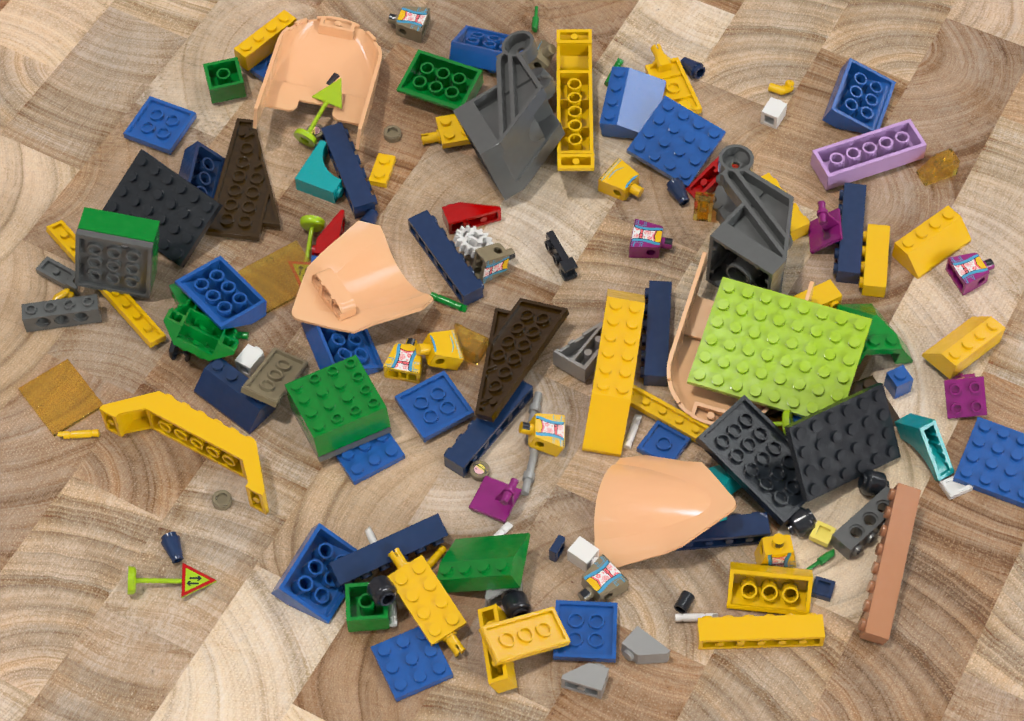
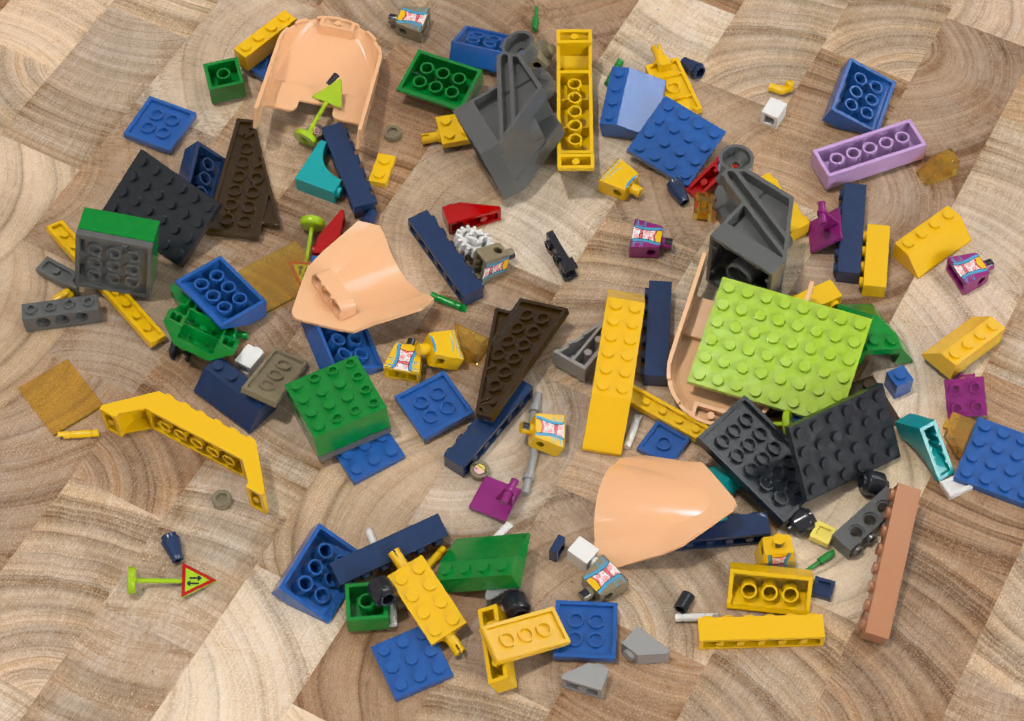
(957, 433): none -> clear yellow slope

